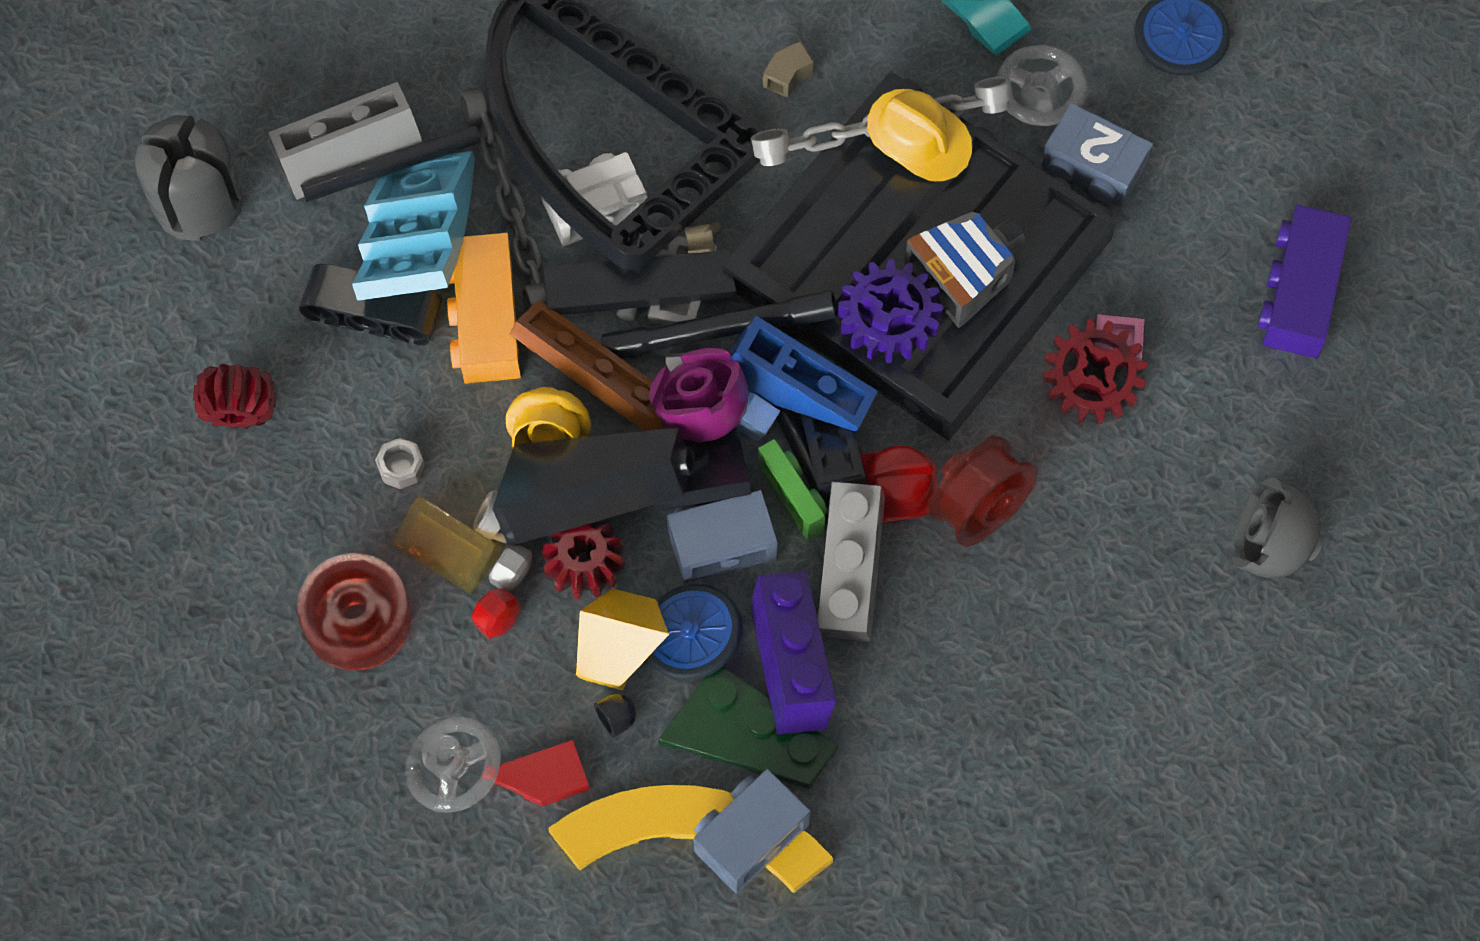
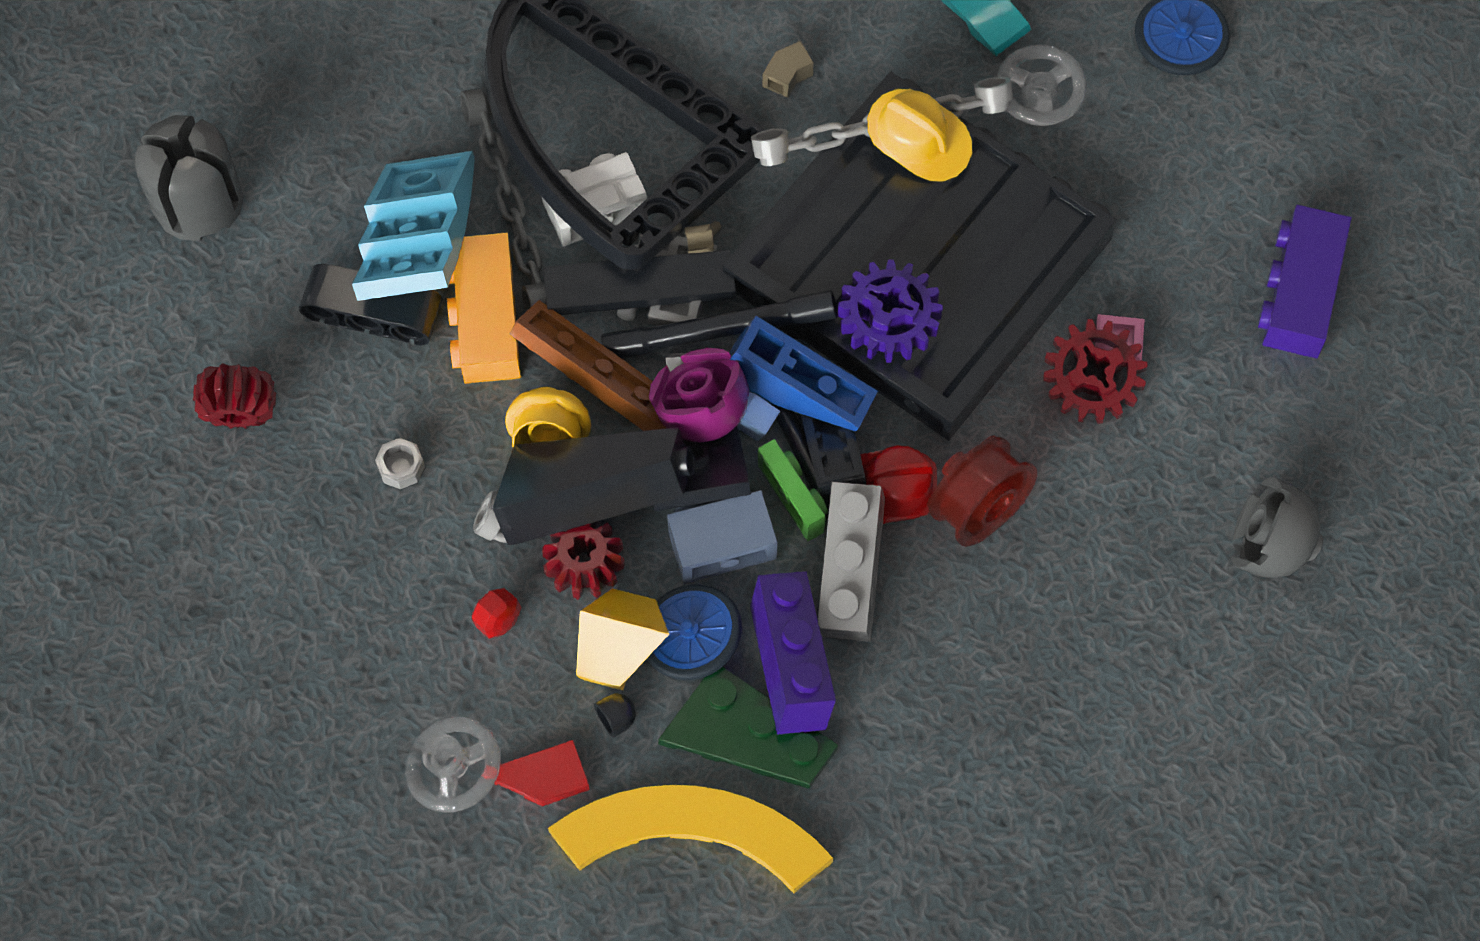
(345, 136): light grey brick -> none
(358, 641): clear red wheel -> none
(390, 163): black bar -> none
(446, 545): clear yellow slope -> none
(511, 567): light grey tile -> none
(750, 829): sand blue brick -> none
(965, 262): torso -> none
(1096, 155): sand blue brick -> none

